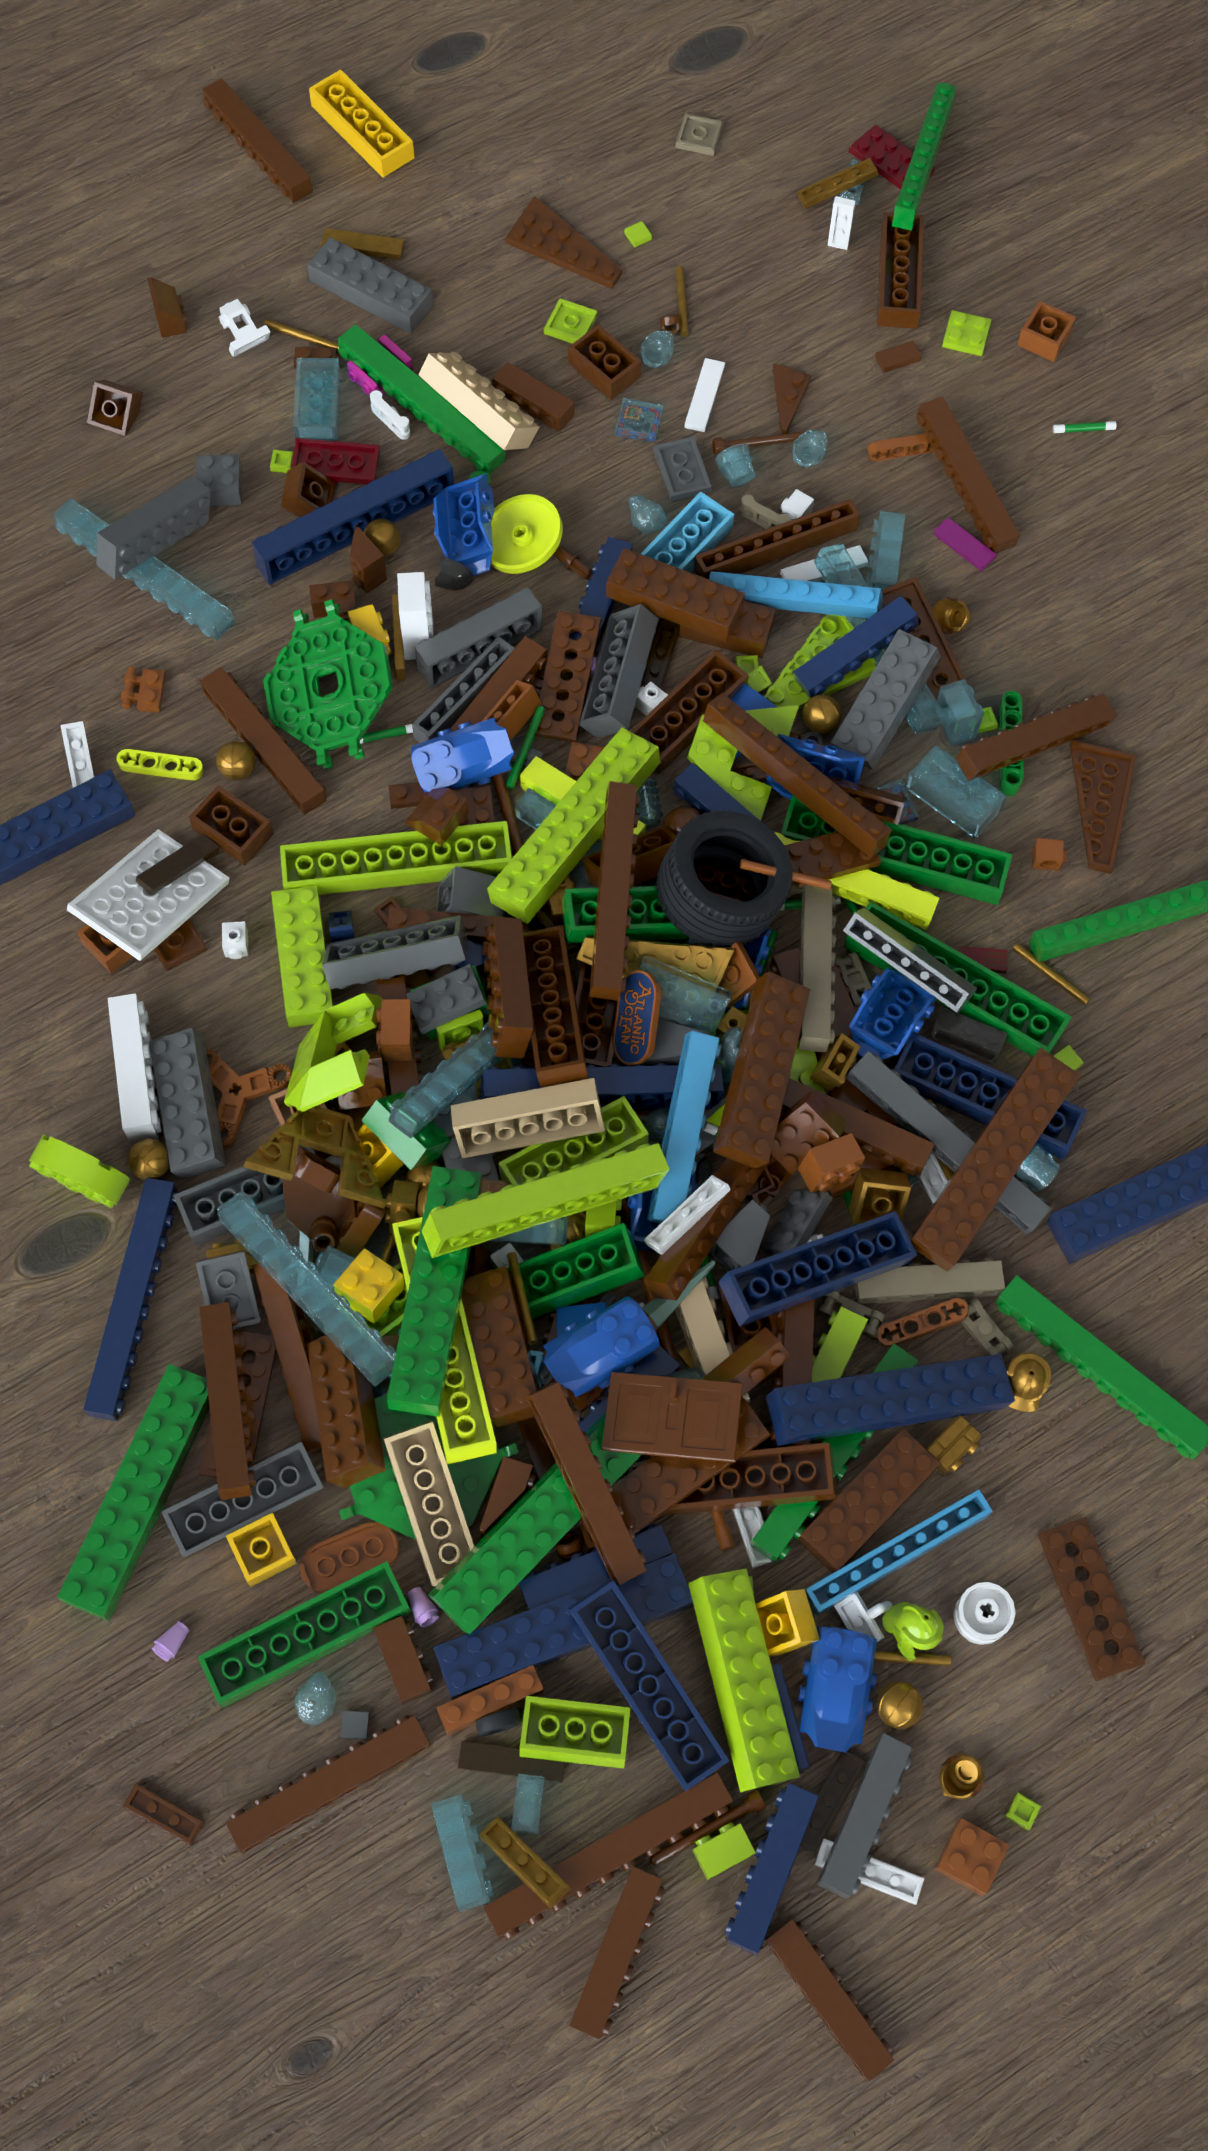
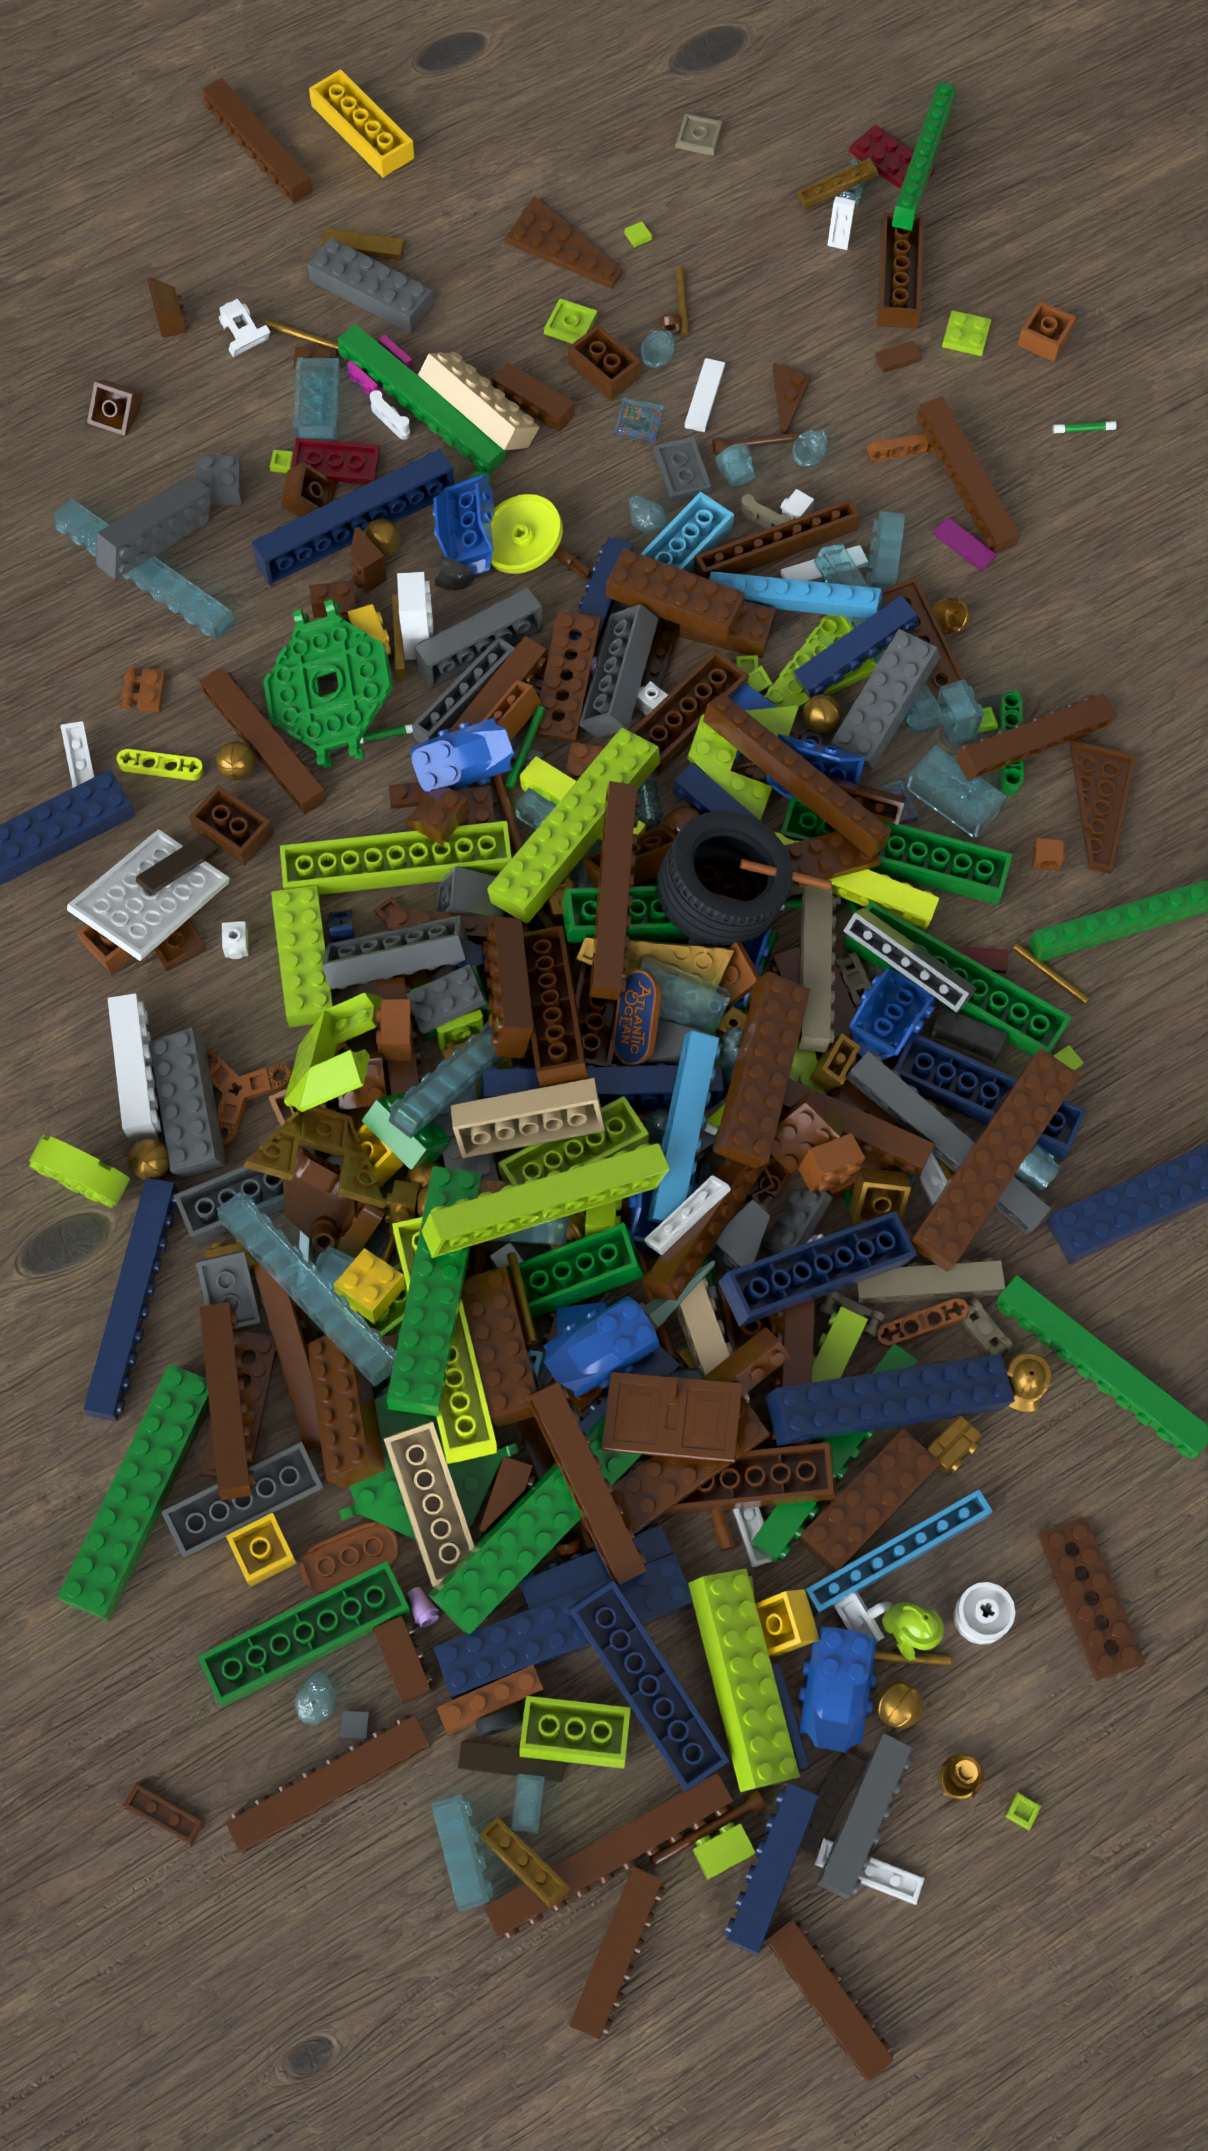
(169, 1643): lavender cone -> none
(971, 1857): dark orange brick -> none

